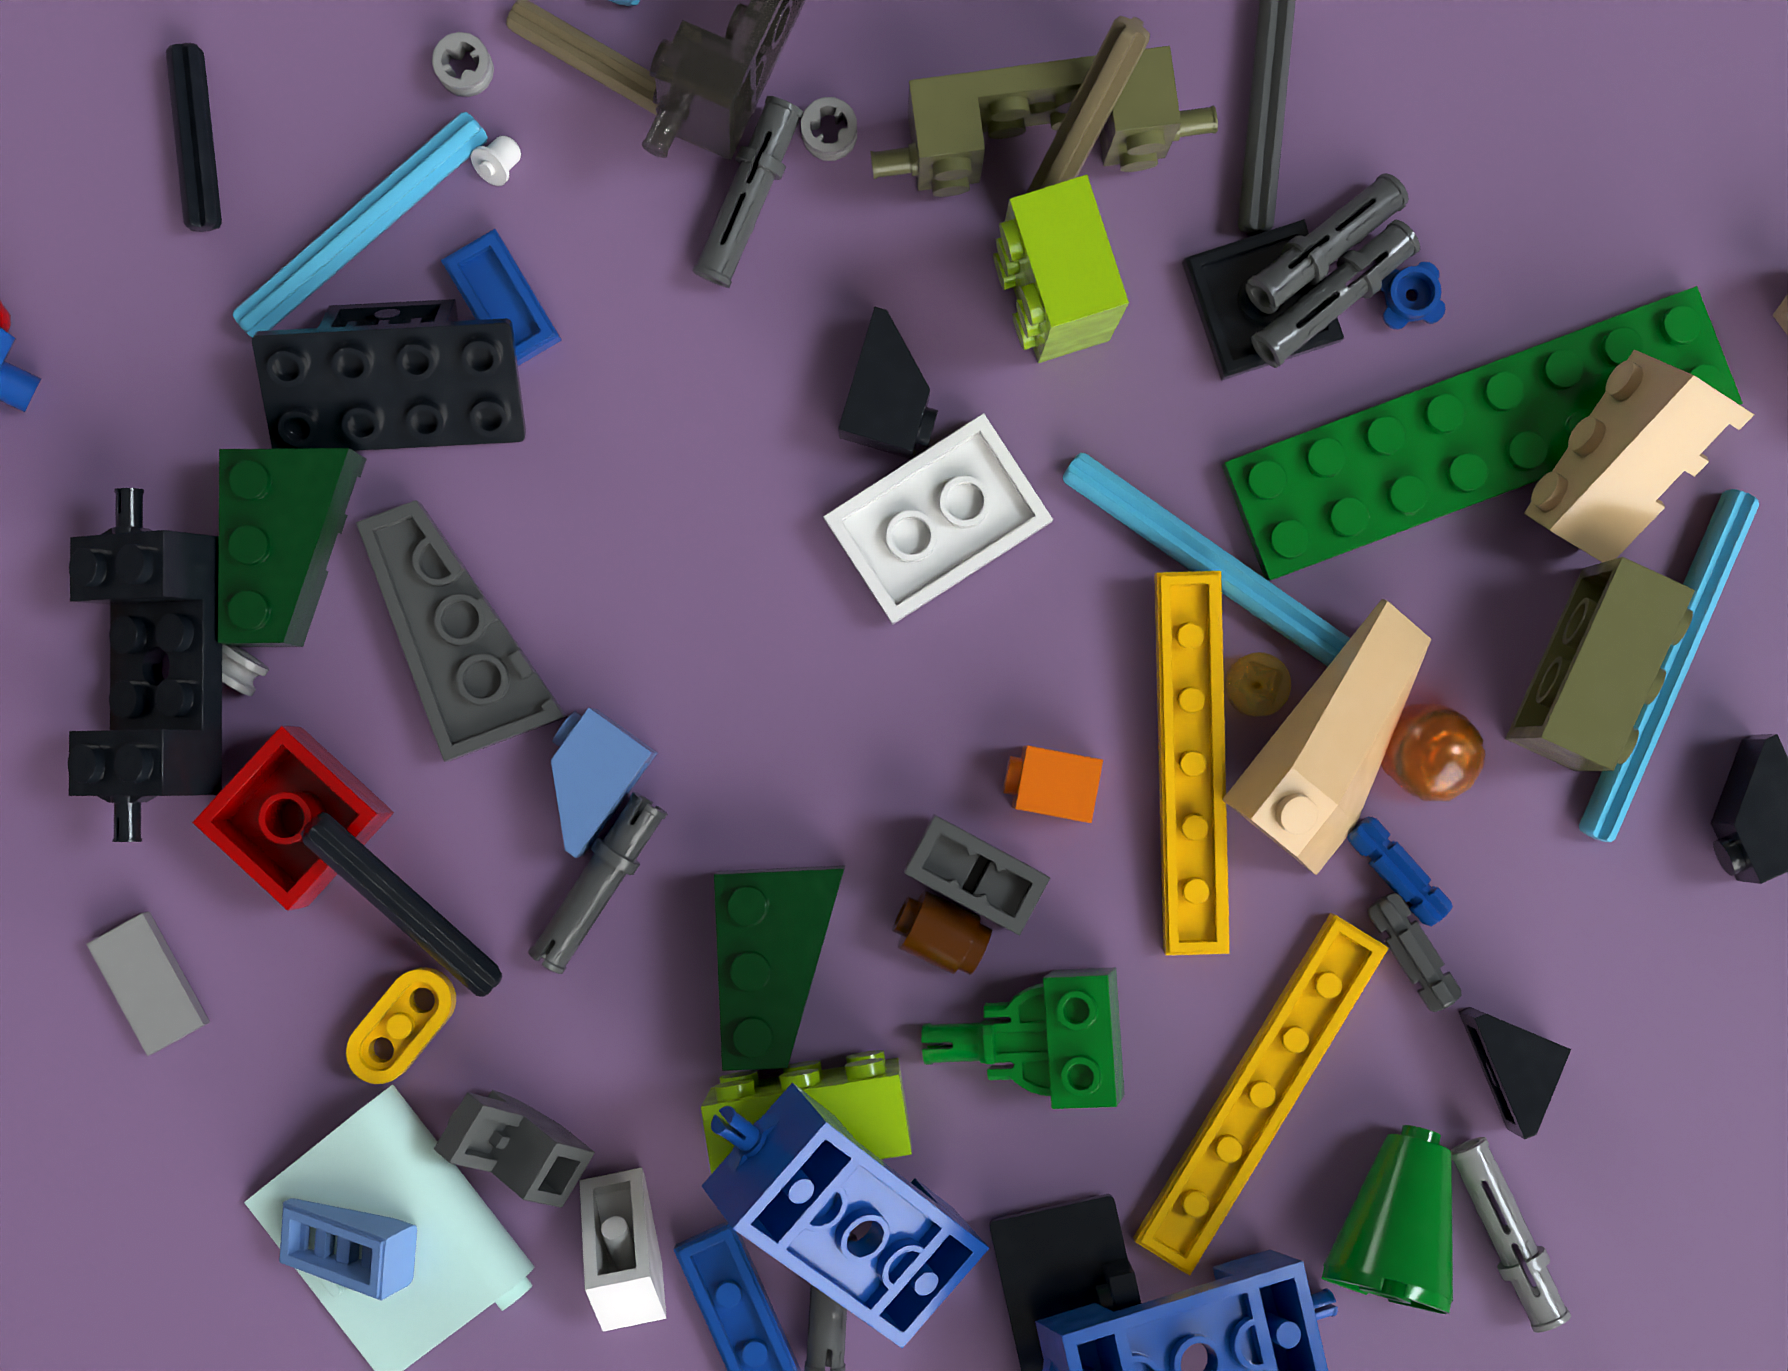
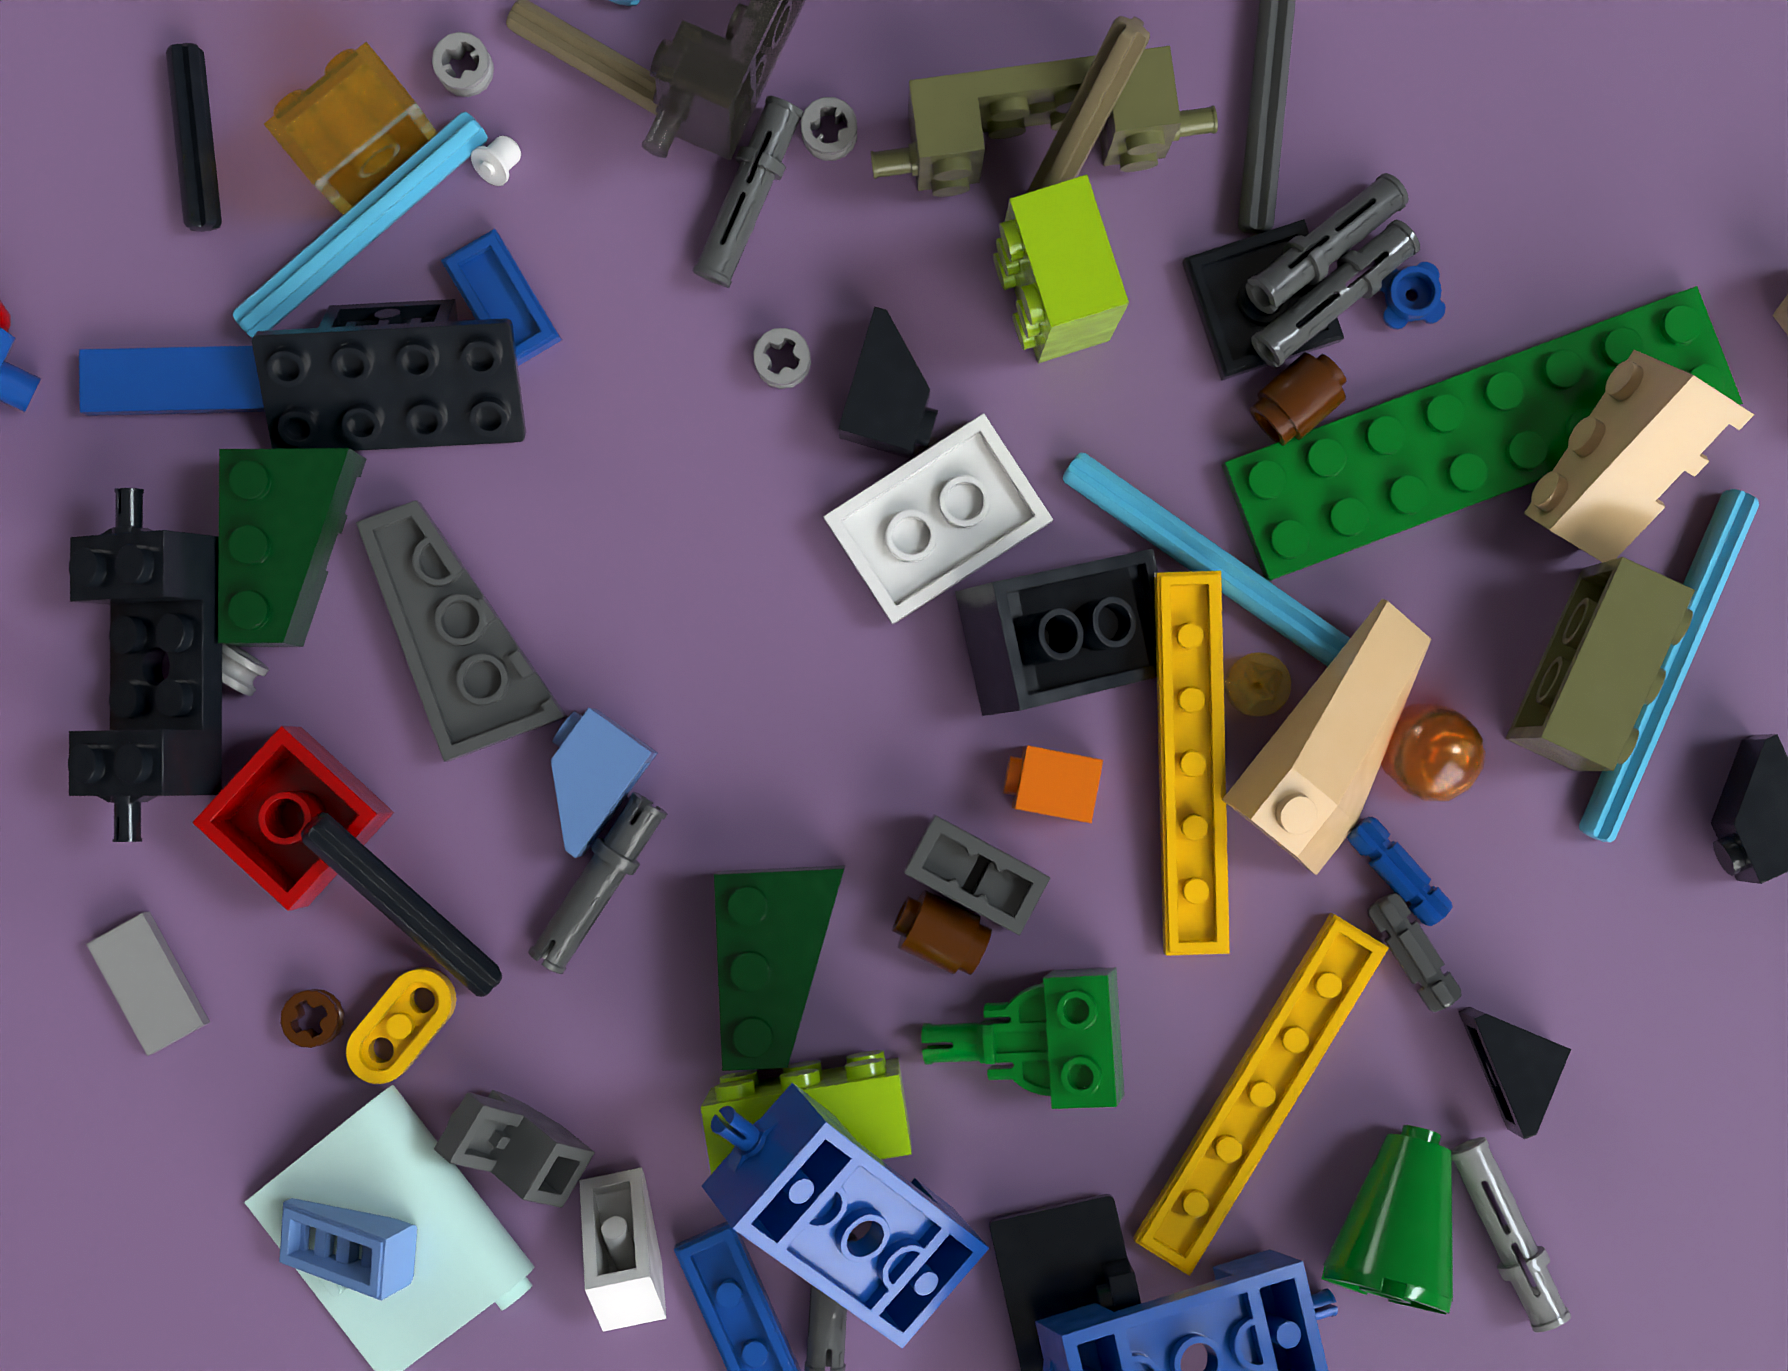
(169, 380): none -> blue tile
(294, 1011): none -> reddish brown bush
(350, 126): none -> clear yellow brick
(787, 377): none -> light grey bush
(1061, 632): none -> black slope
(1299, 398): none -> reddish brown brick

